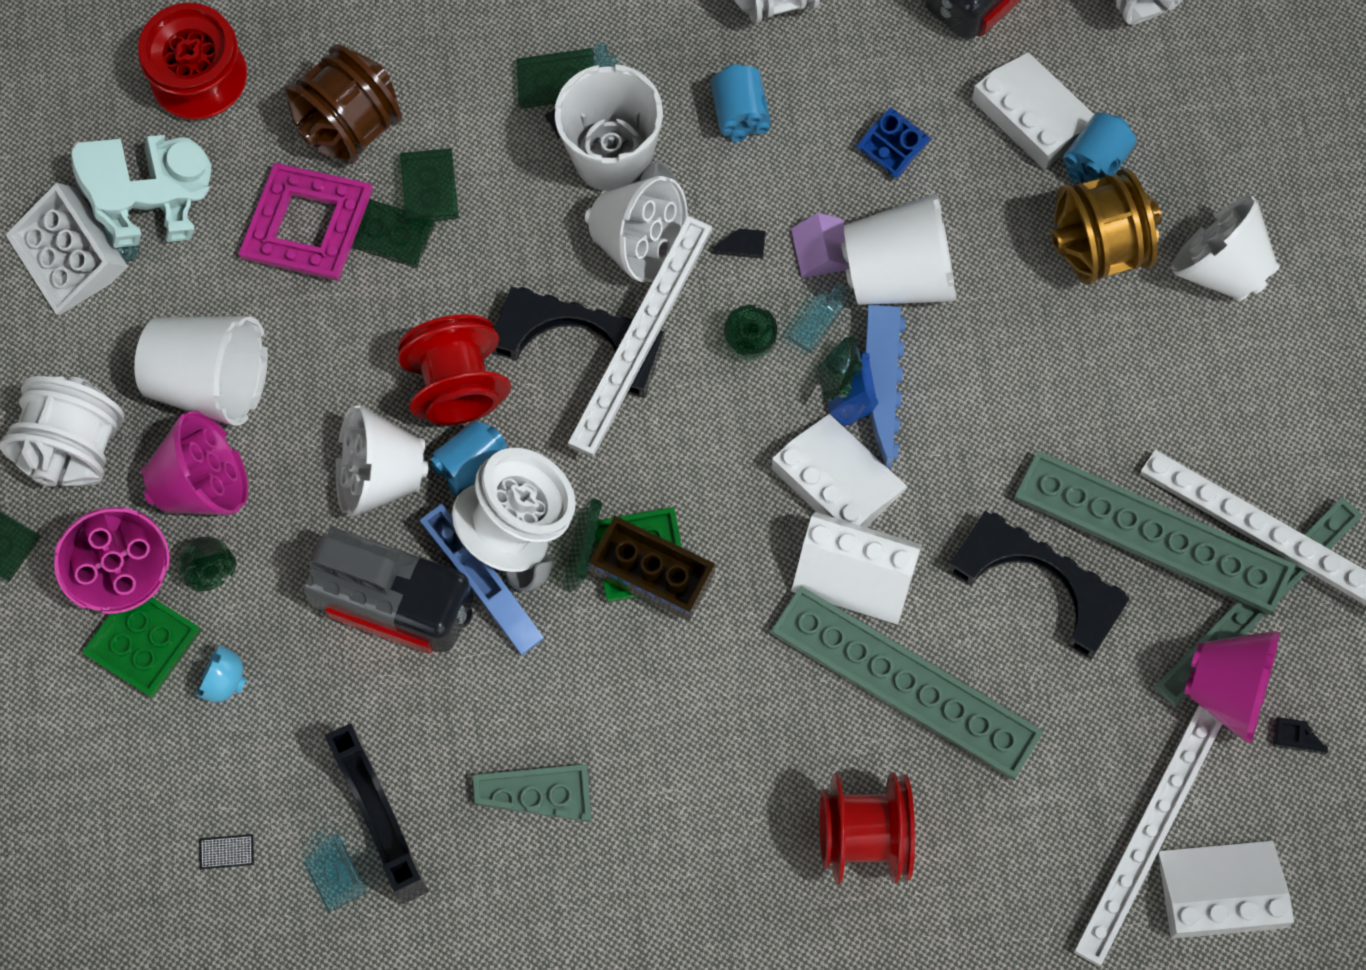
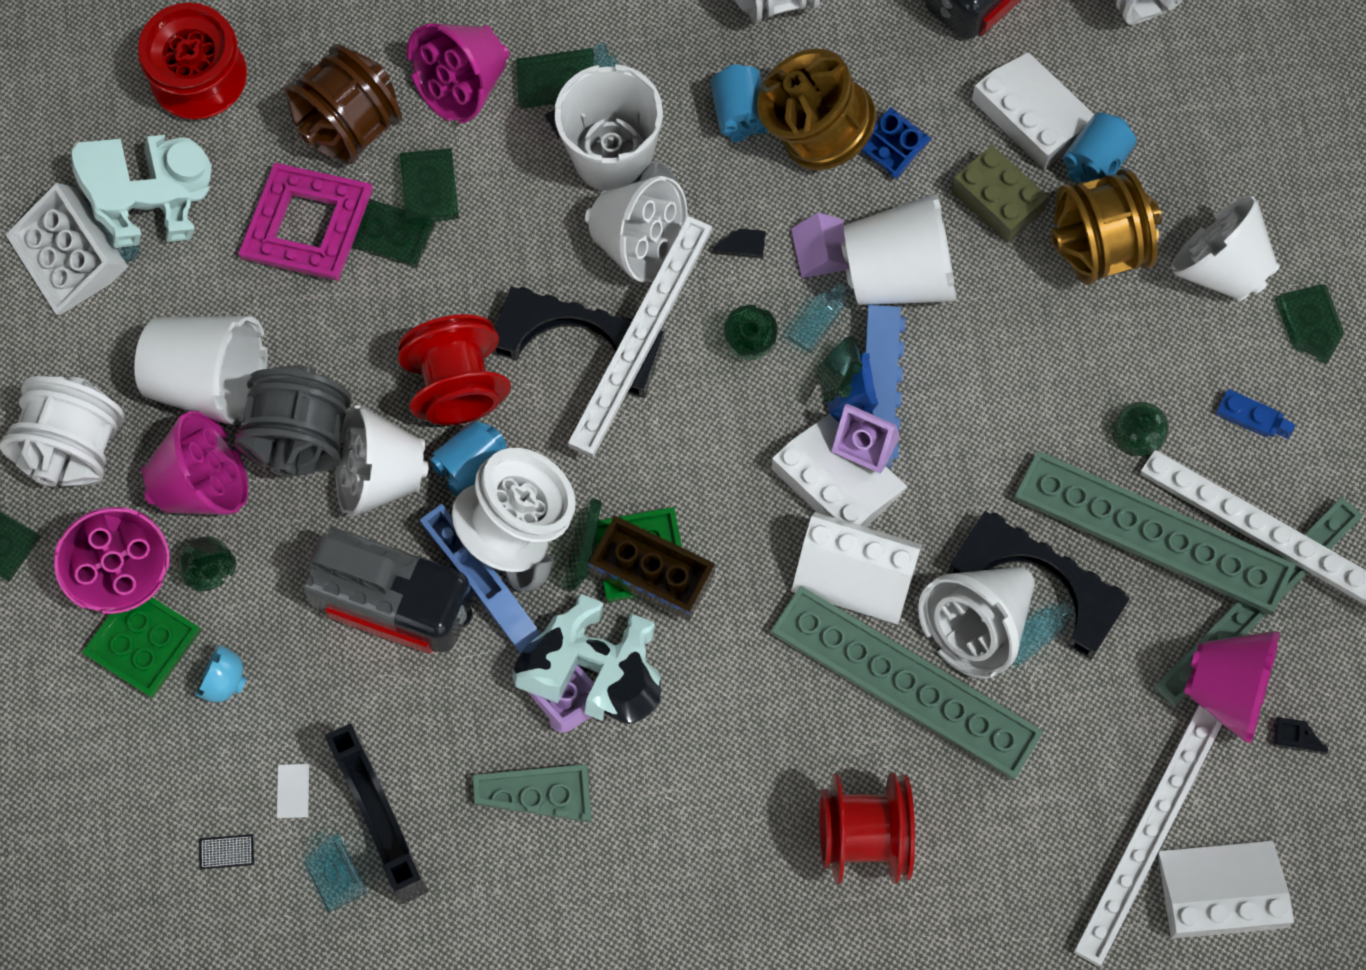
(293, 420): none -> dark grey wheel
(293, 791): none -> white sticker
(456, 67): none -> dark pink cone
(571, 707): none -> lavender slope
(626, 683): none -> light aqua animal
(816, 109): none -> pearl gold wheel
(865, 438): none -> lavender slope
(977, 618): none -> white cone
(999, 193): none -> olive brick
(1040, 632): none -> clear light blue hinge
(1140, 429): none -> clear green cylinder
(1254, 415): none -> blue hinge
(1311, 321): none -> clear green tile

